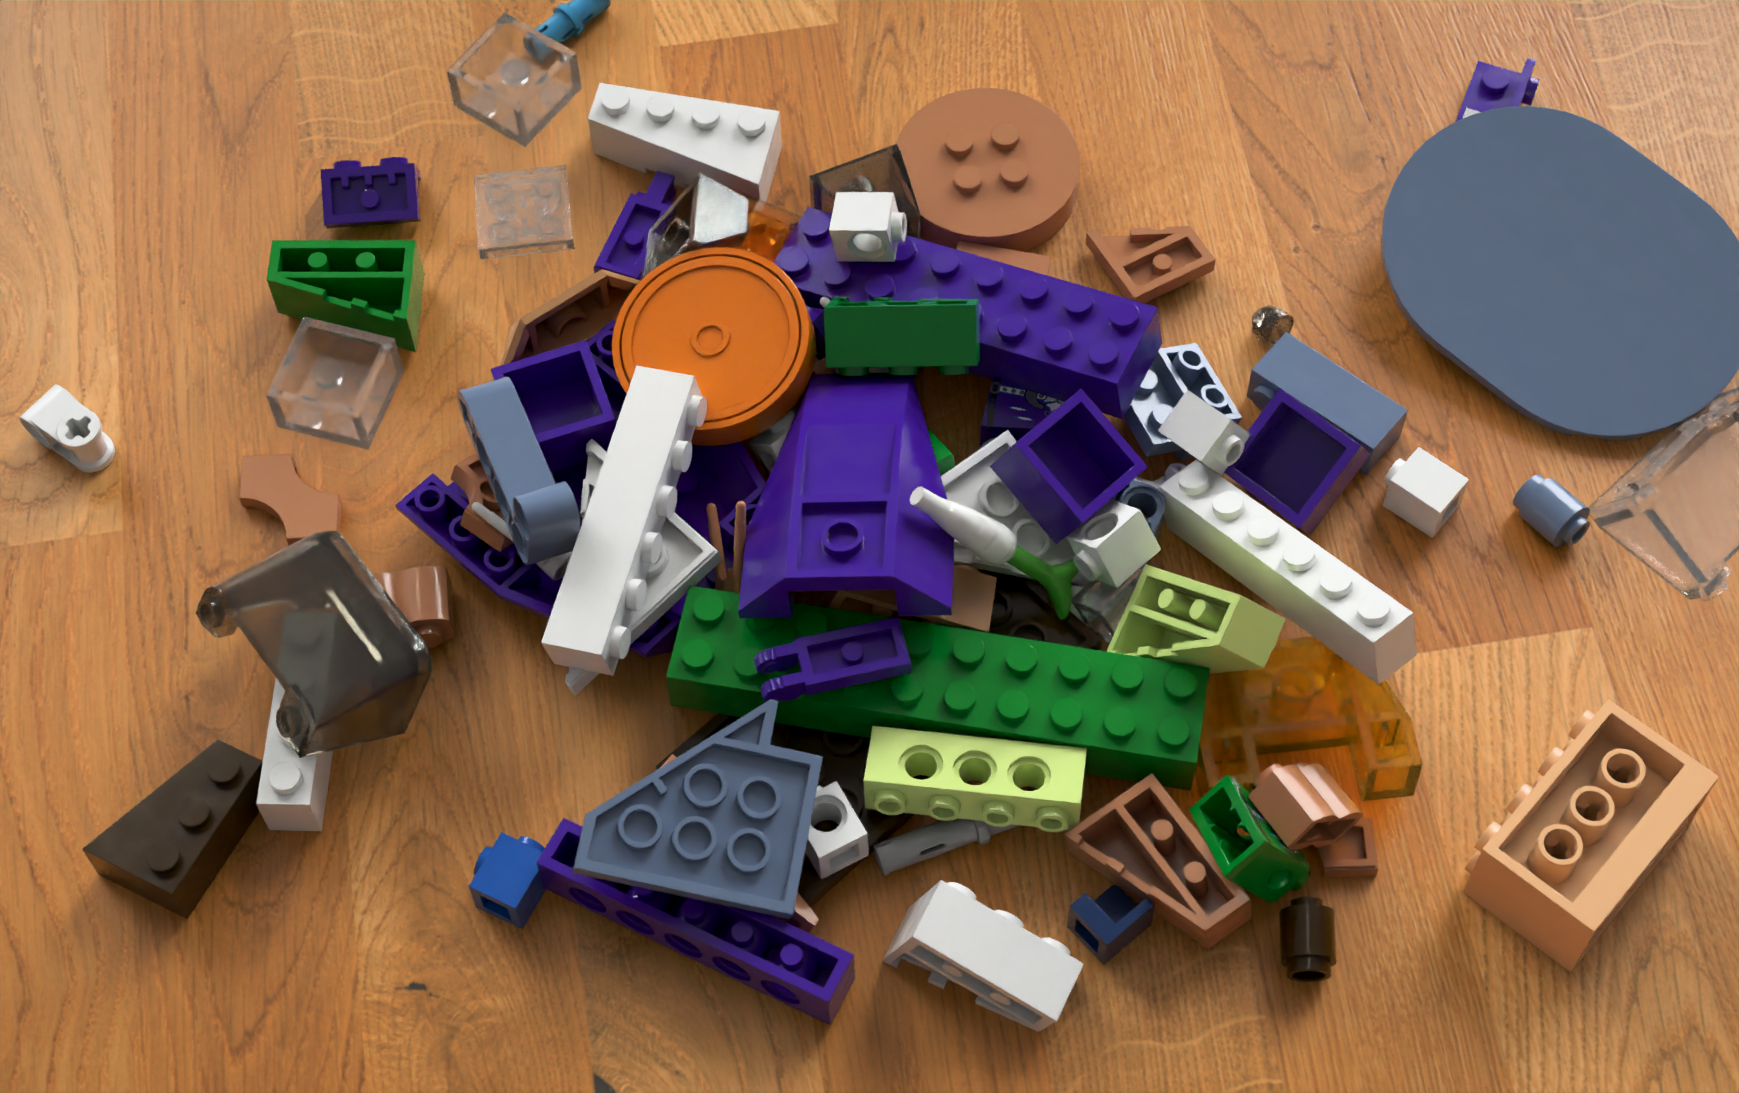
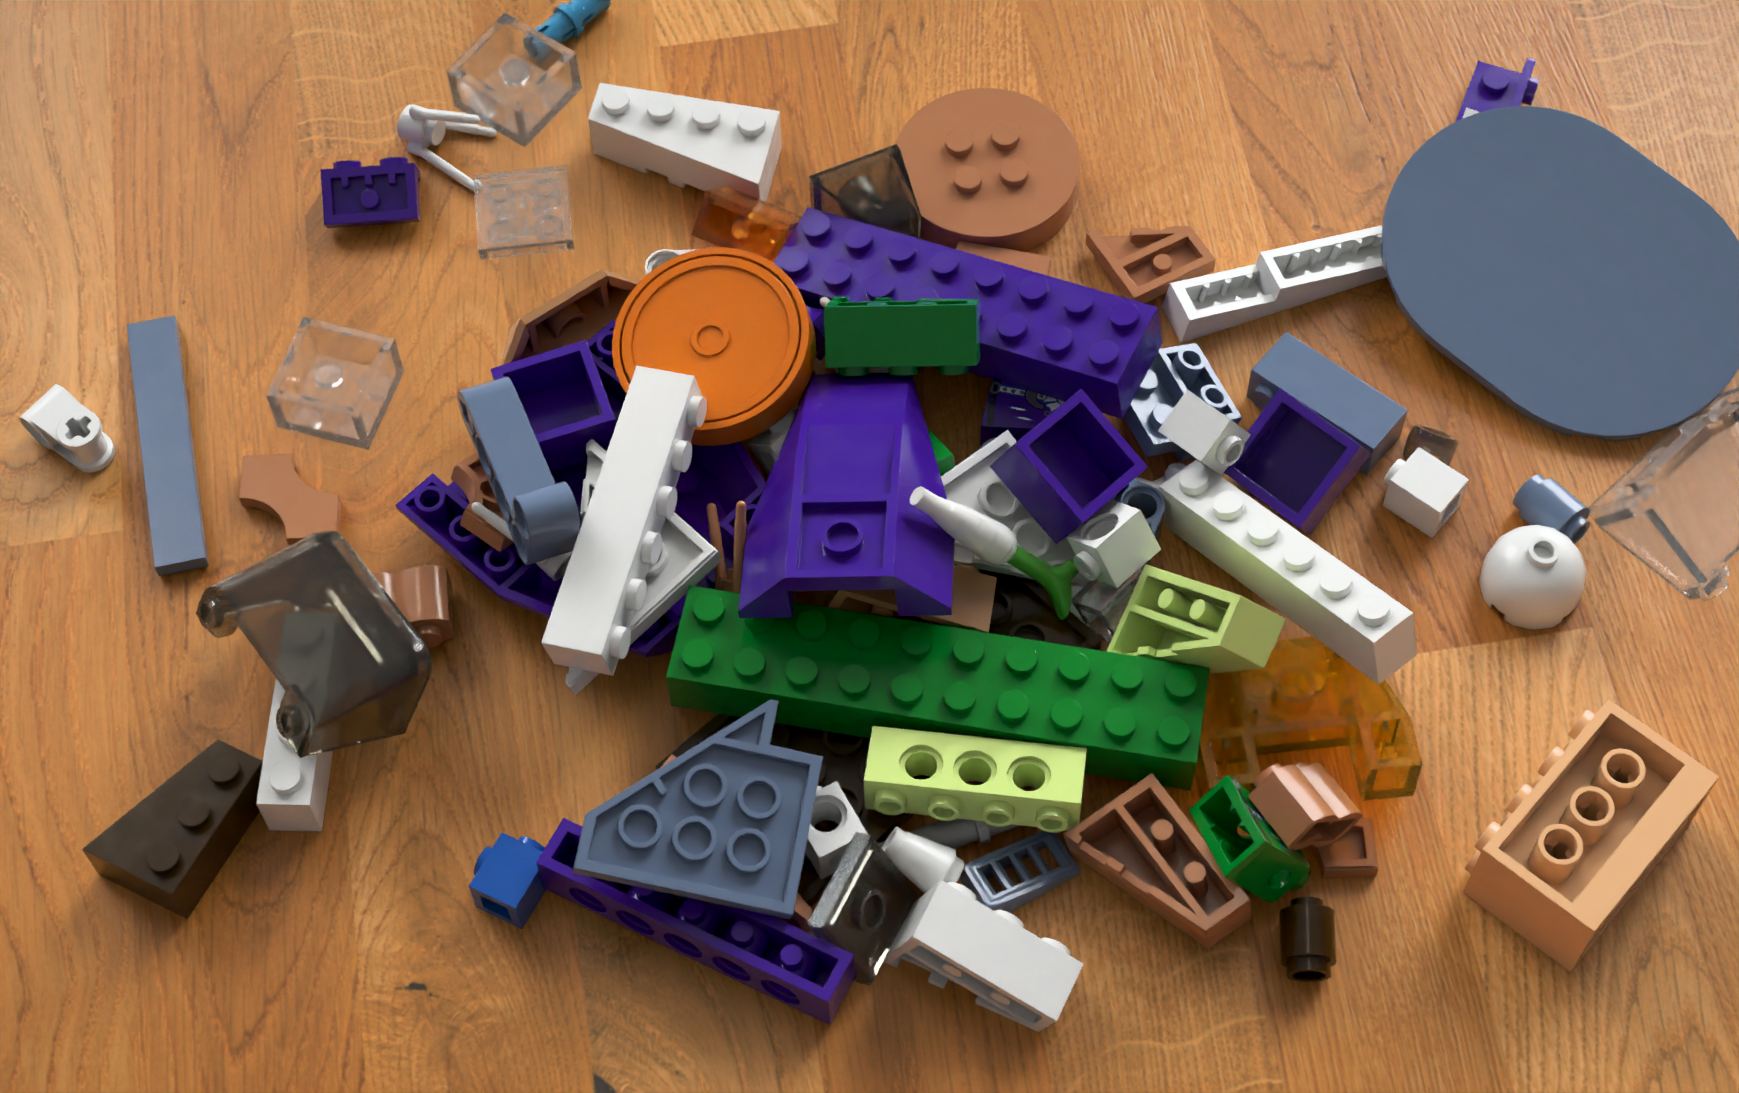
(167, 446): none -> sand blue tile
(351, 284): green wedge -> none
(427, 127): none -> white plant
(627, 242): dark purple hinge -> none
(698, 219): clear smoke slope -> none
(835, 660): dark purple hinge -> none
(863, 906): none -> clear smoke tile
(866, 226): white brick -> none
(922, 859): none -> white cone
(976, 873): none -> sand blue slope
(1109, 921): dark blue panel -> none
(1270, 324): clear smoke hinge -> none
(1273, 284): none -> white slope
(1432, 441): none -> clear smoke tile
(1533, 576): none -> white cylinder

